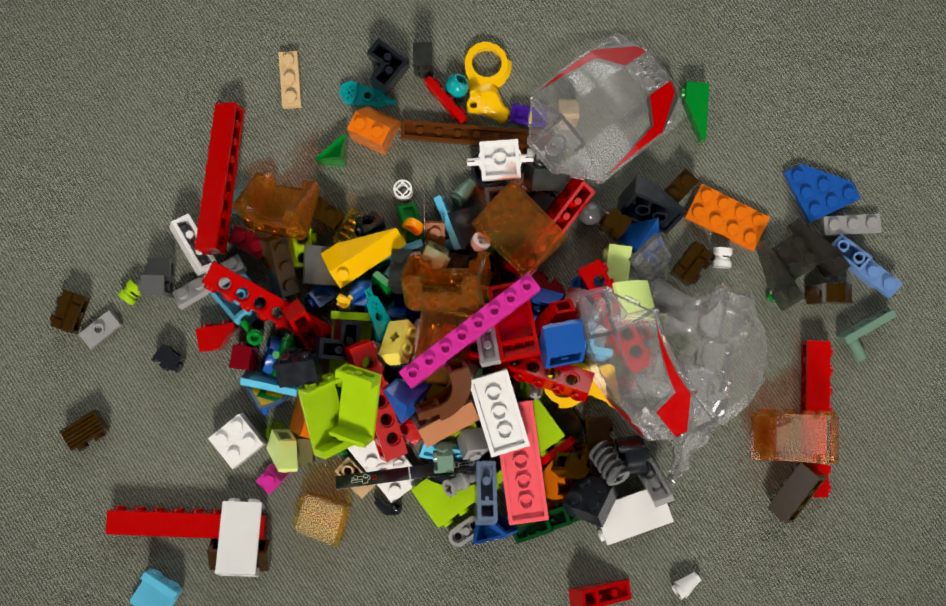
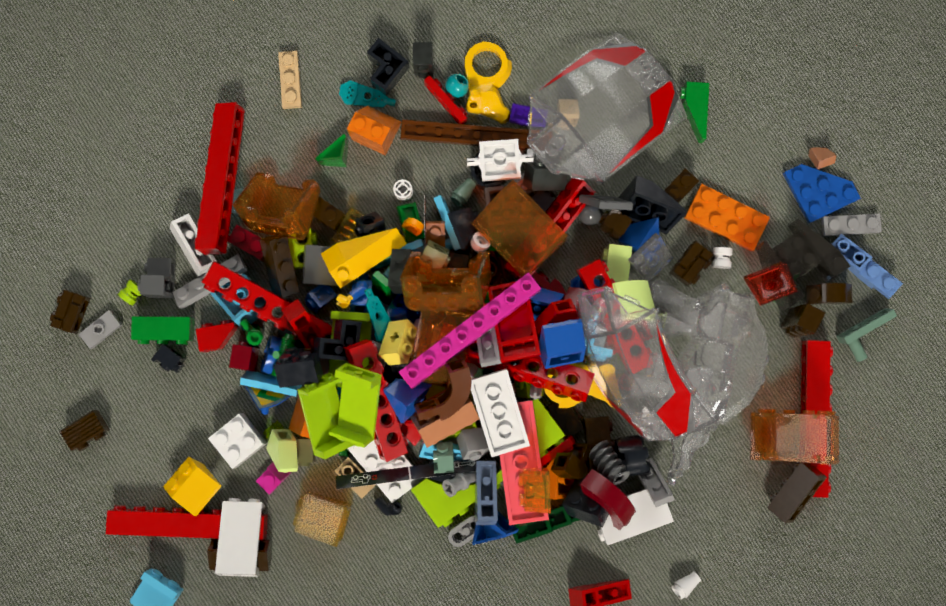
(162, 329): none -> green brick
(192, 486): none -> yellow slope
(535, 490): none -> clear yellow slope
(605, 202): none -> dark grey tile
(609, 497): none -> dark red arch
(771, 283): none -> clear red slope
(802, 320): none -> dark brown brick
(821, 157): none -> nougat slope

